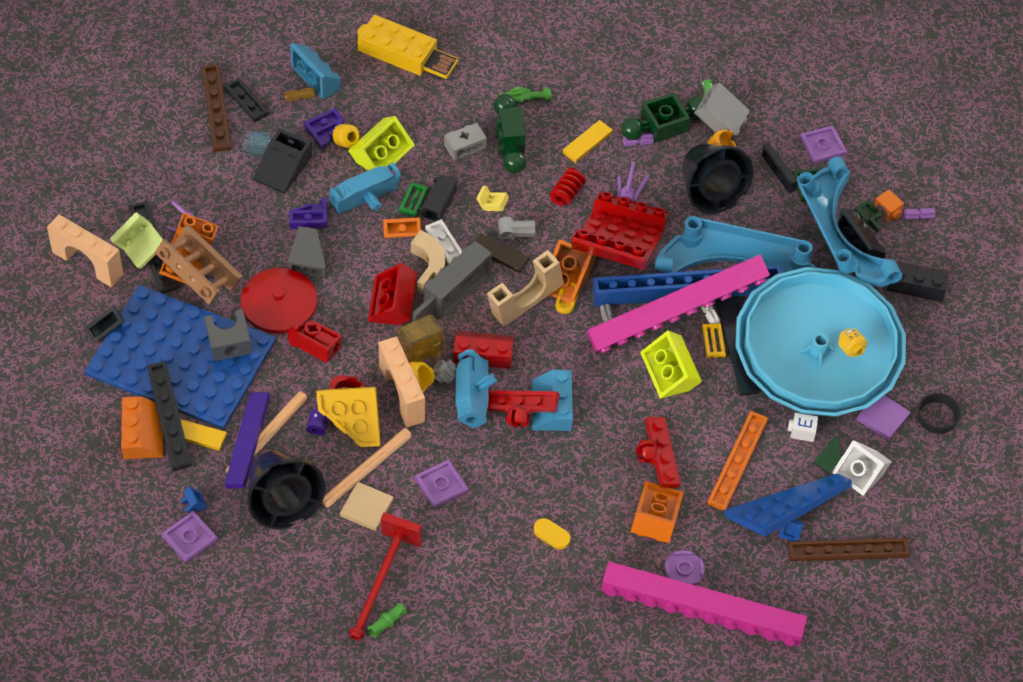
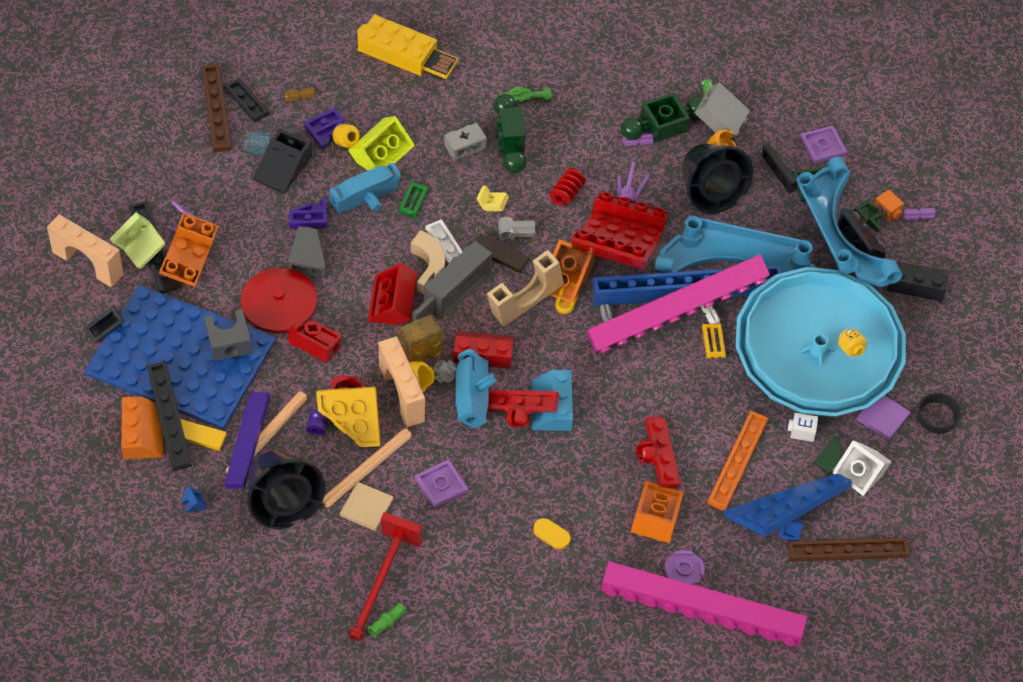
(189, 536): medium lavender tile -> none
(207, 256): medium nougat fence -> none
(314, 70): dark azure slope -> none
(401, 227): orange slope -> none
(439, 198): black brick -> none
(587, 141): yellow tile -> none
(670, 365): neon yellow slope -> none
(728, 315): black tile -> none

